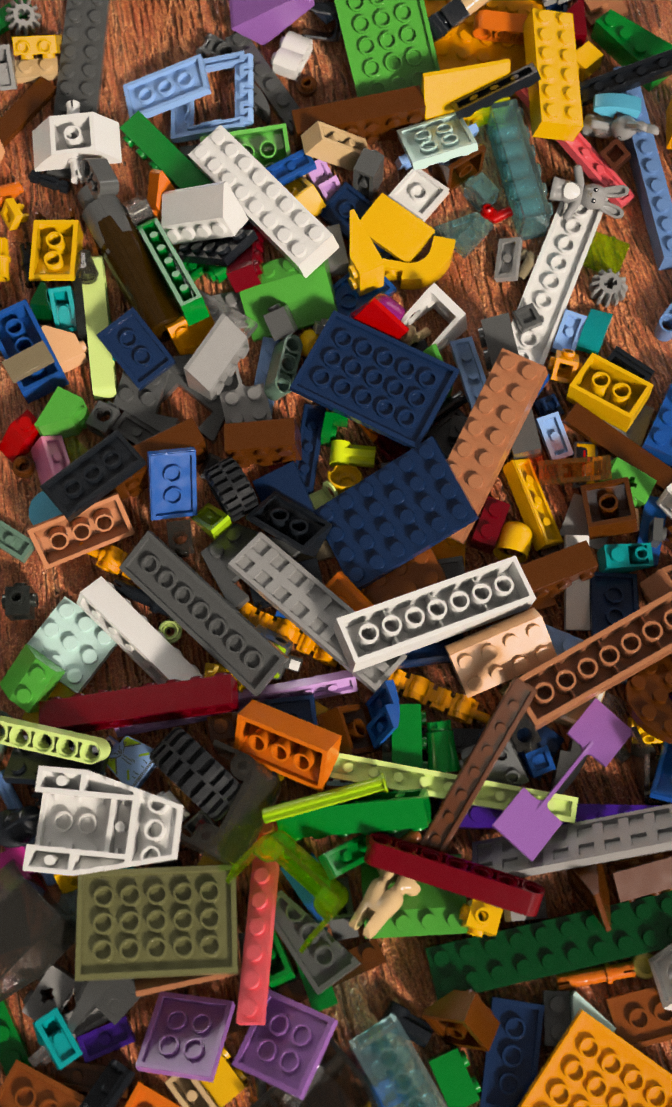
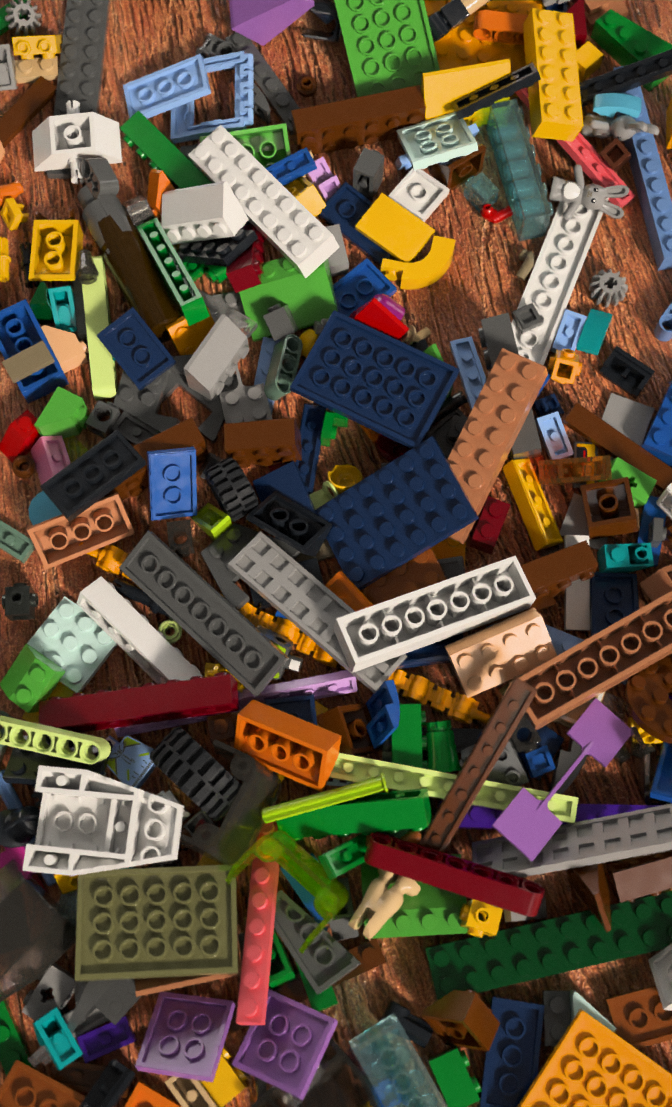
(50, 181): black axle -> none
(292, 55): white brick -> none
(333, 145): tan brick -> none
(343, 453): neon yellow piece -> none
(366, 264): yellow slope -> none
(446, 307): white hose -> none
(466, 230): clear light blue wing -> none
(508, 259): light grey plate -> none
(514, 536): yellow helmet -> none
(595, 975): orange pin -> none
(606, 253): clear neon green piece -> none
(609, 392): yellow brick -> none
(642, 965): light yellow tile -> none

